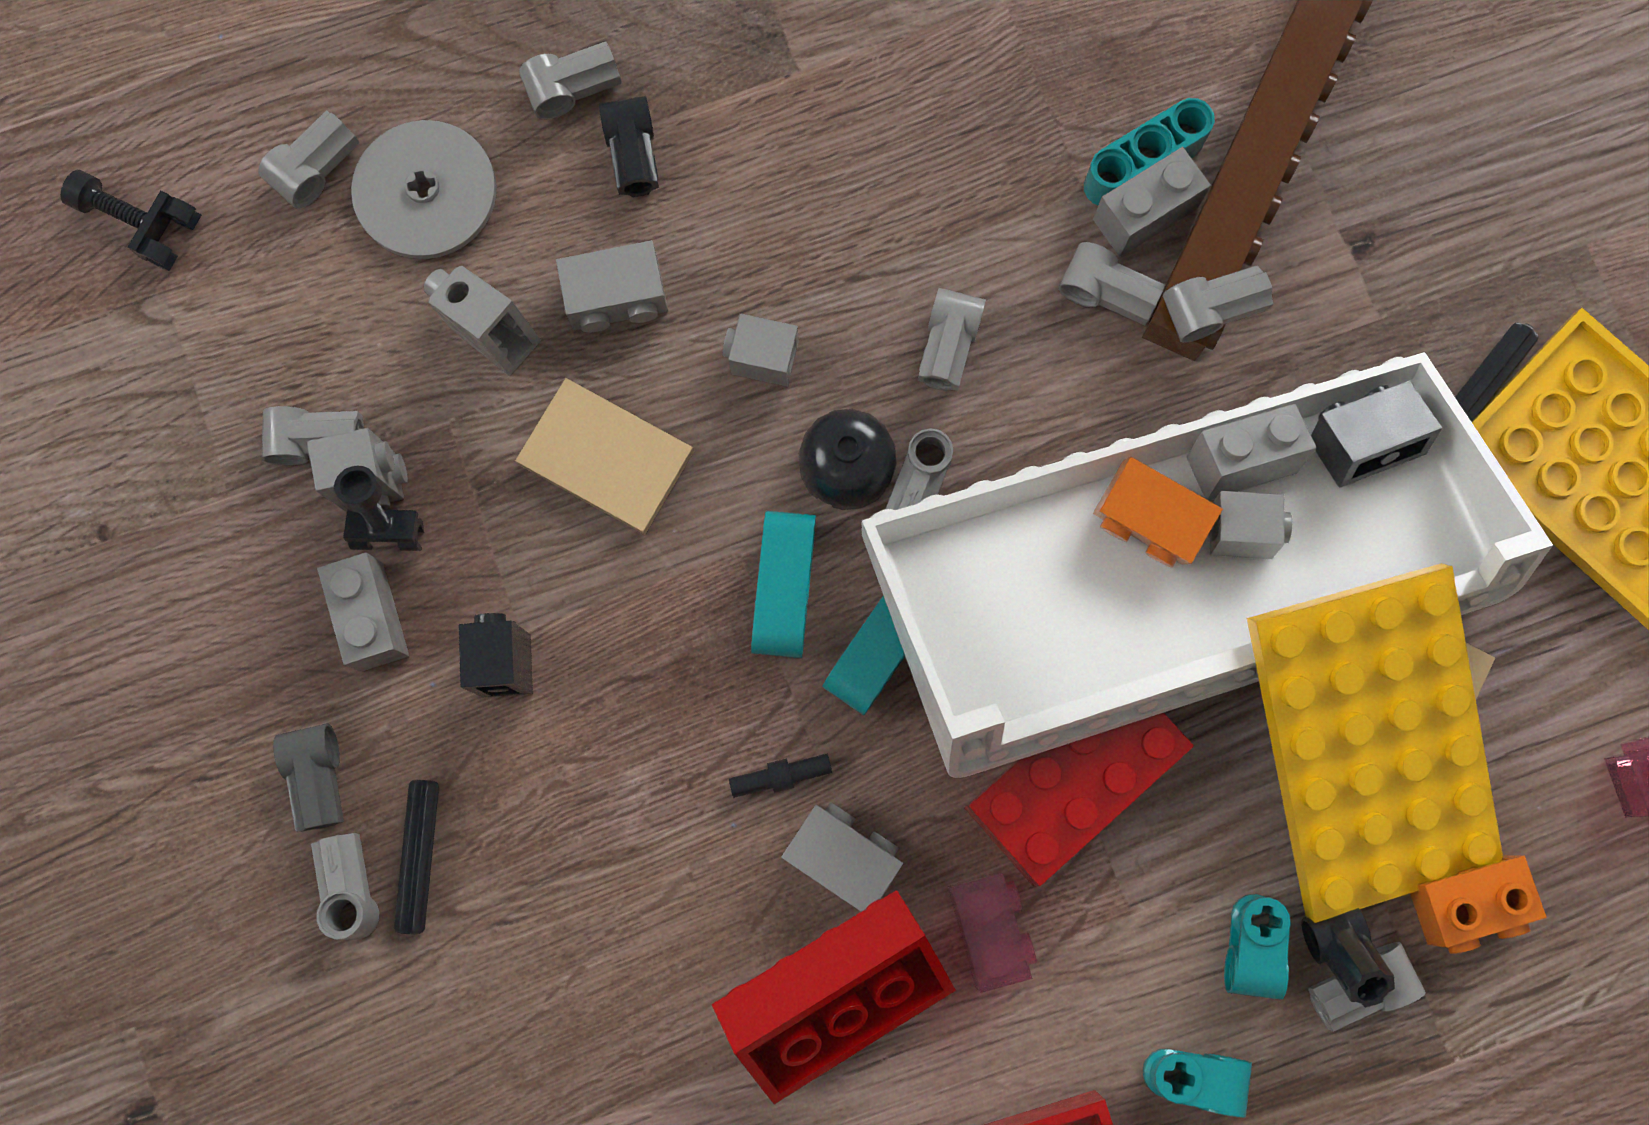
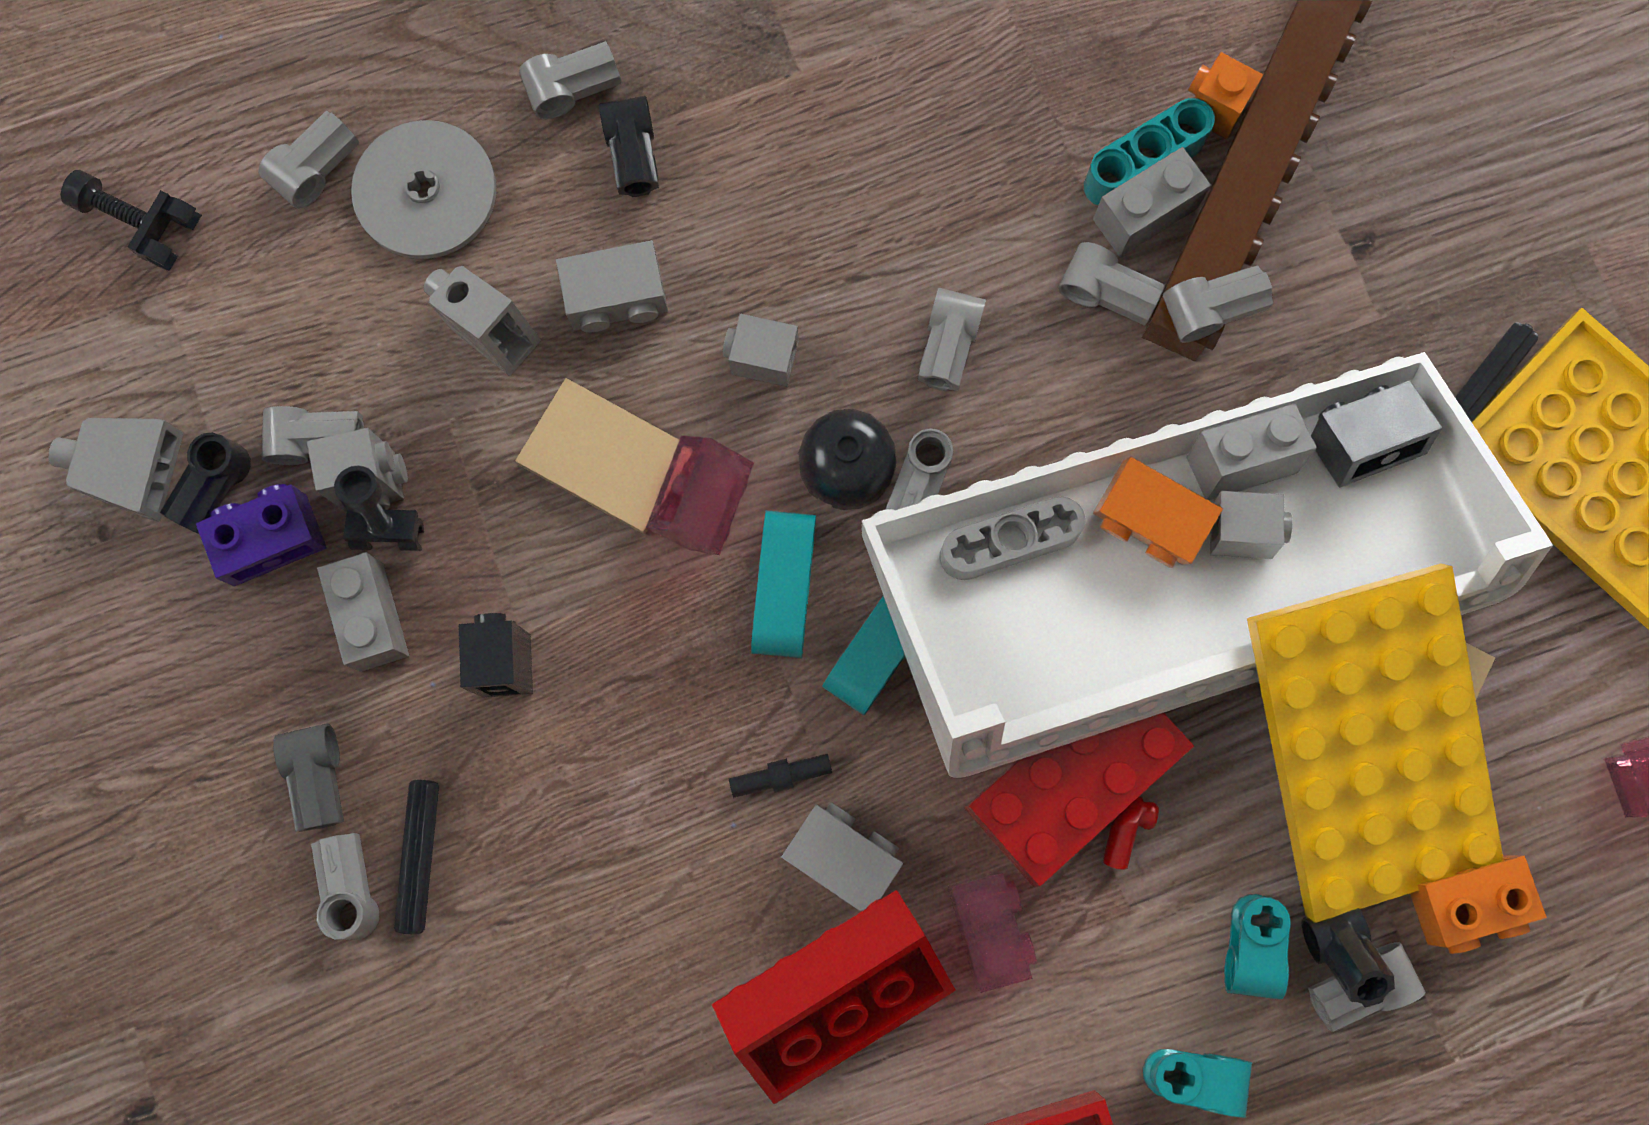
(121, 462): none -> light grey torso
(202, 487): none -> black piece
(260, 534): none -> dark purple brick
(700, 494): none -> clear pink brick
(1051, 538): none -> light grey beam
(1124, 831): none -> red arm
(1226, 90): none -> orange brick

